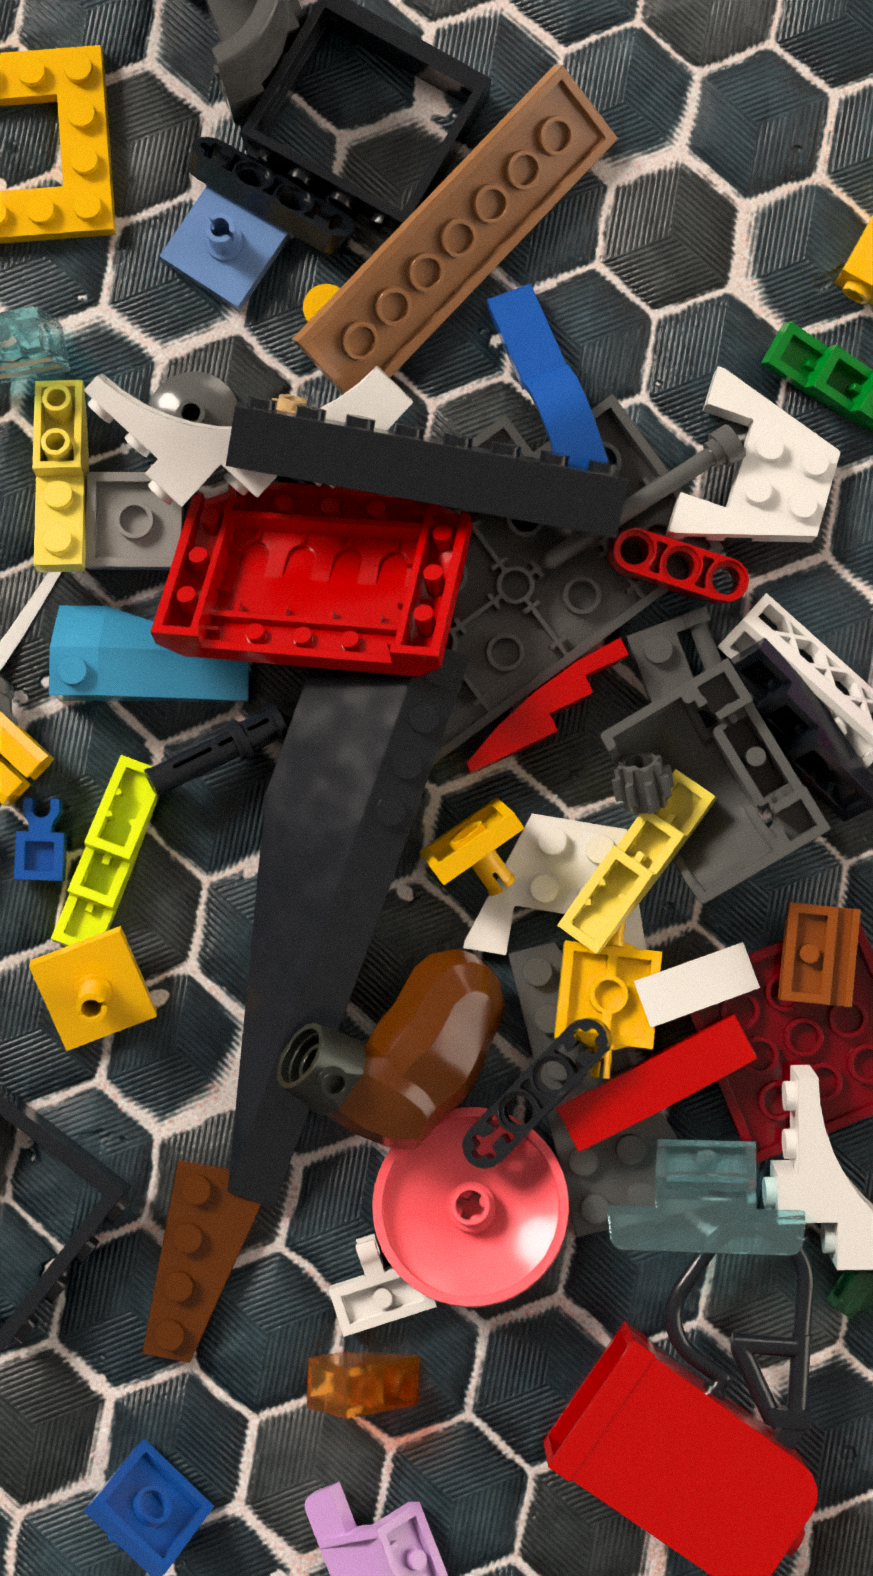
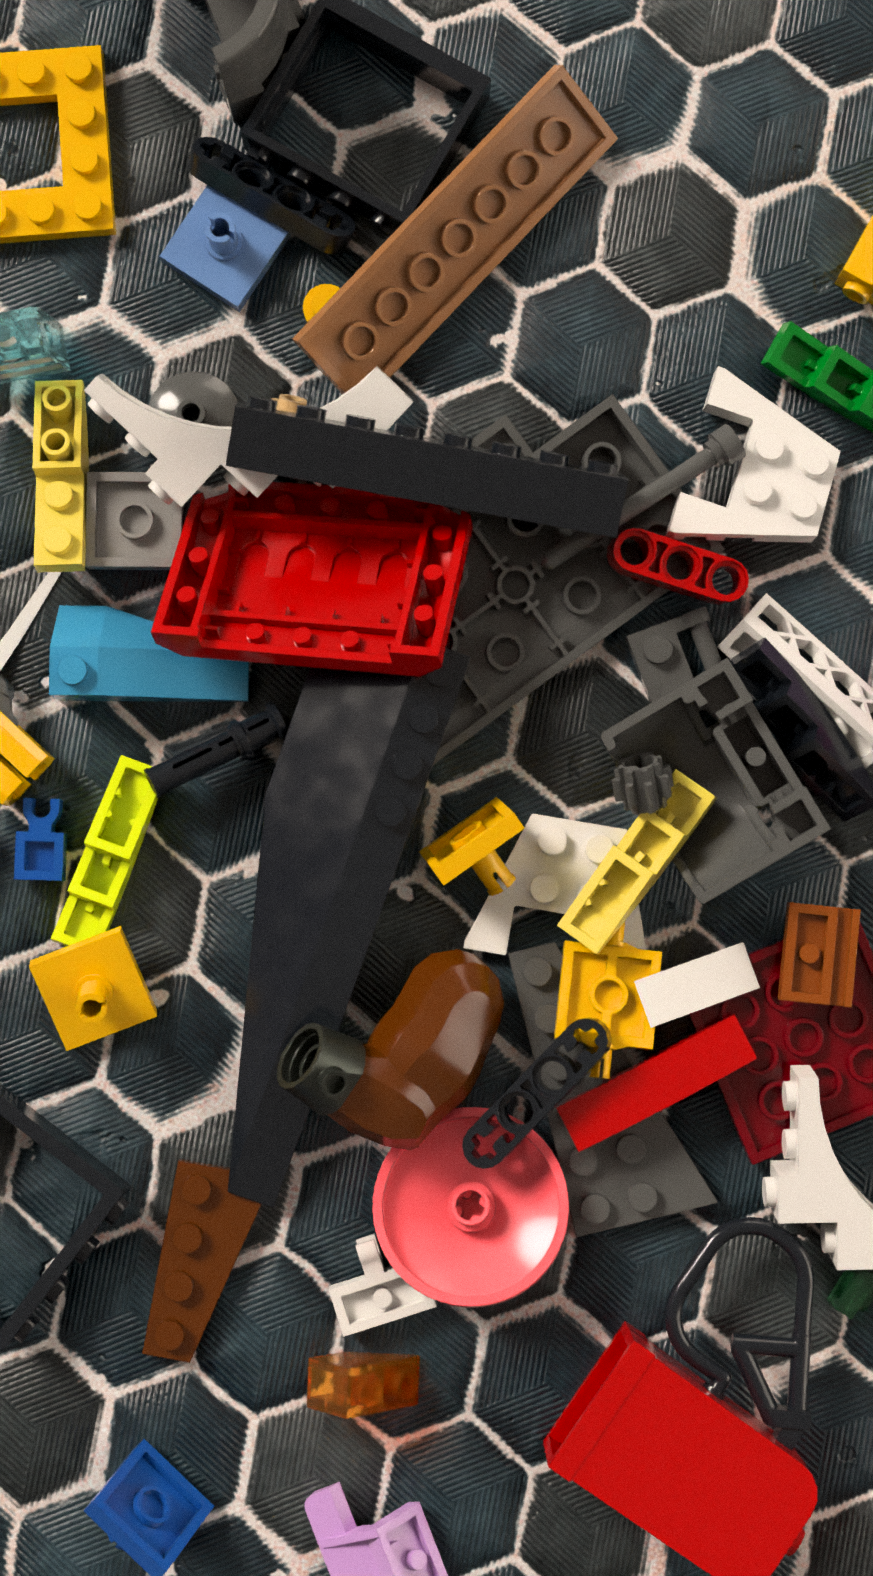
(533, 720): red slope -> none
(546, 375): blue piece -> none
(706, 1205): clear light blue plate -> none

